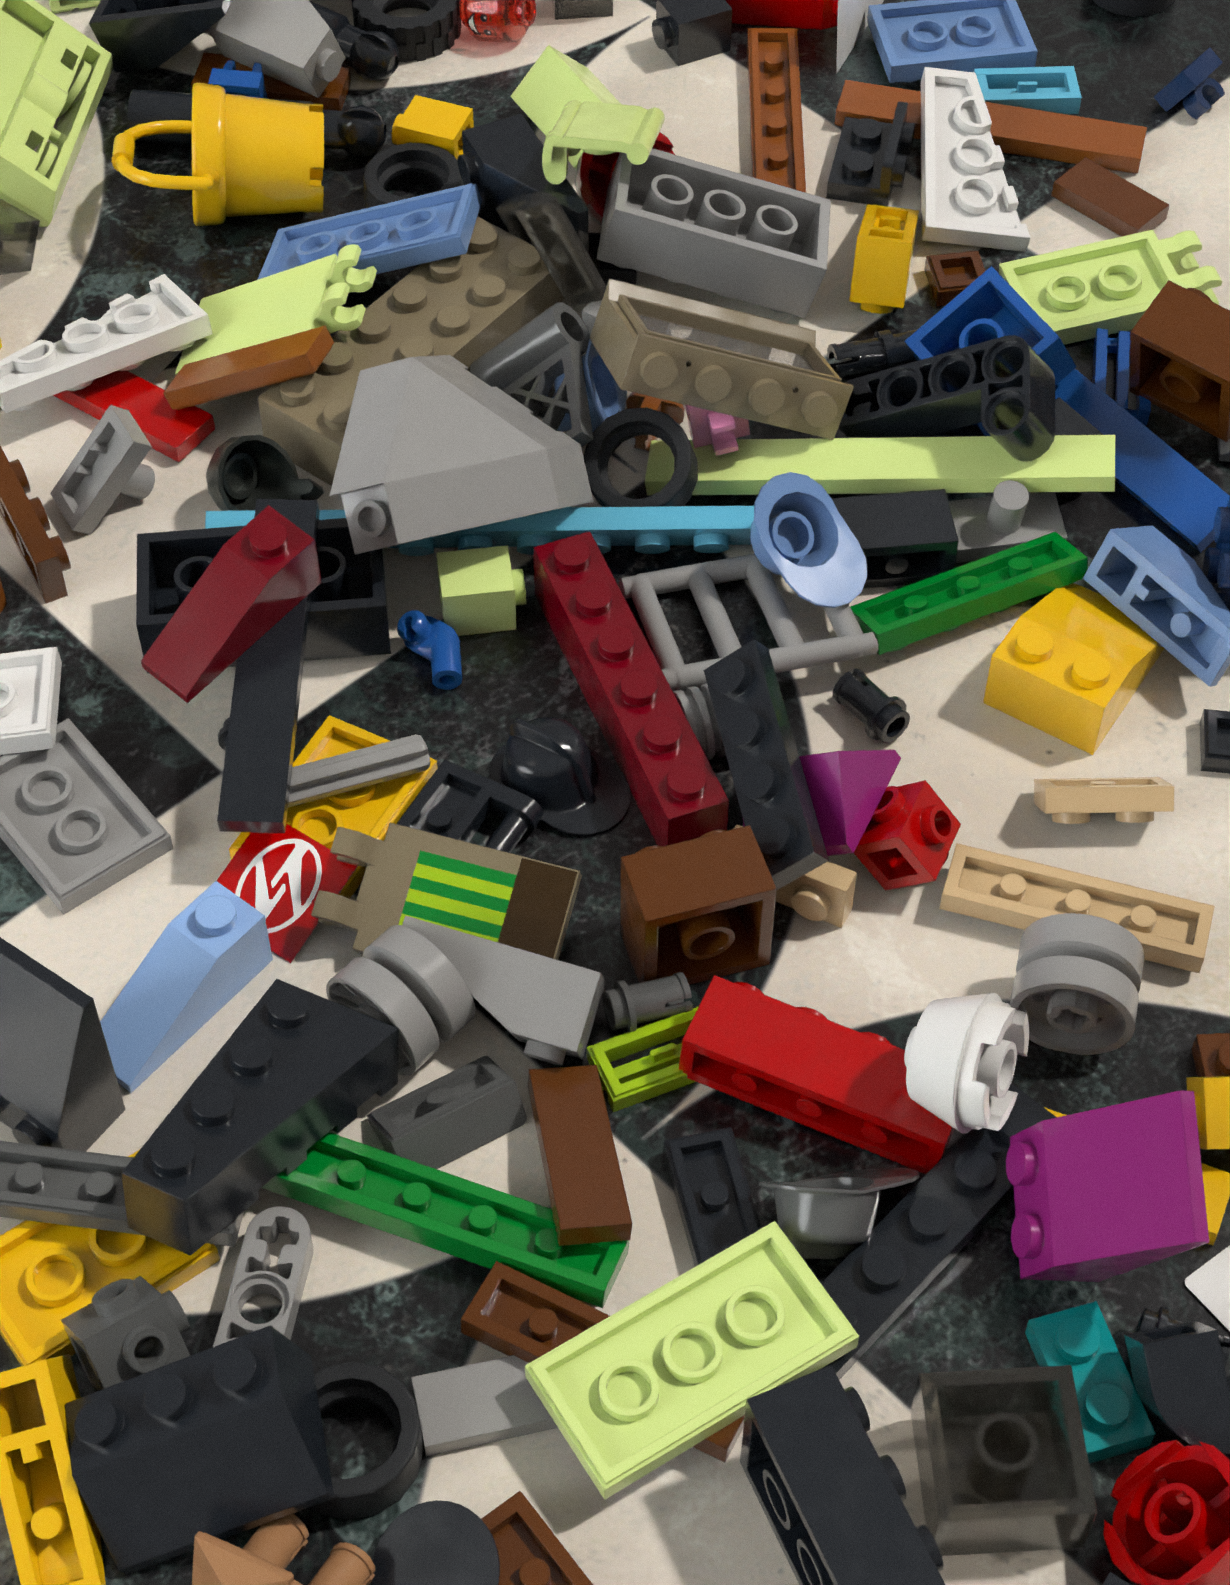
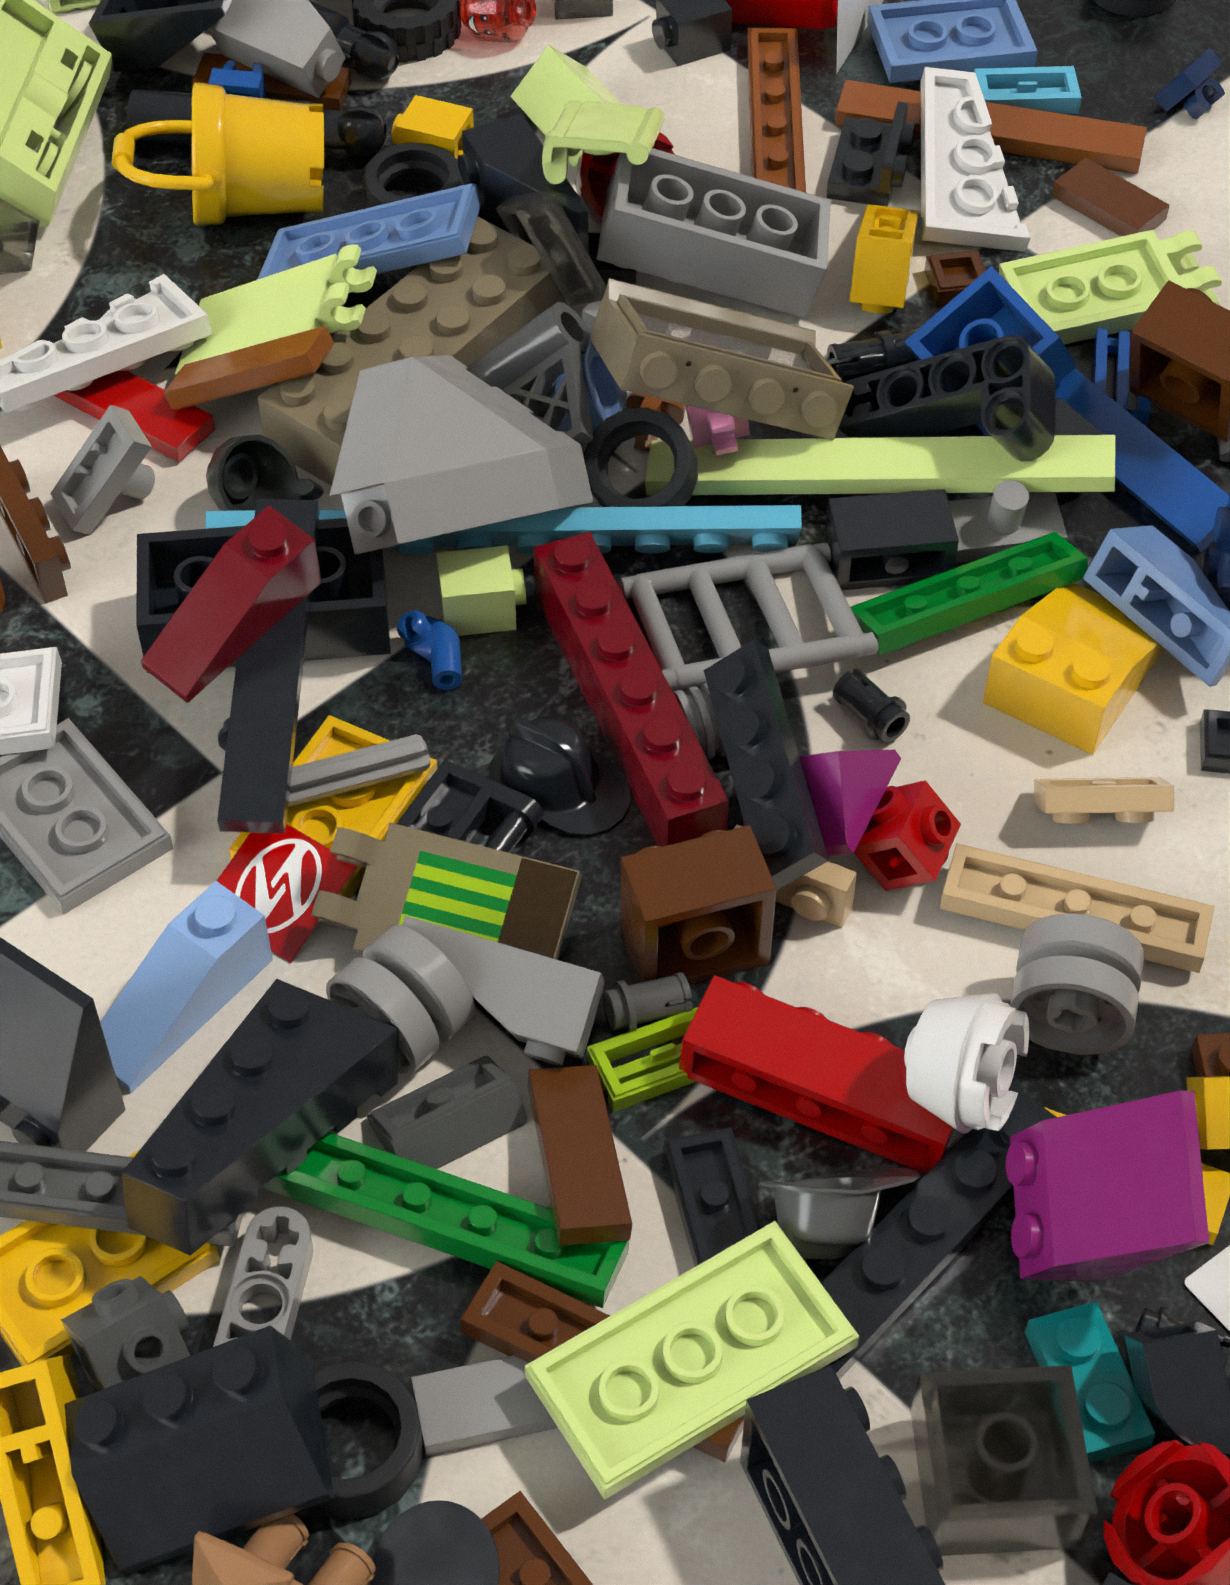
(807, 541): medium blue piece -> none

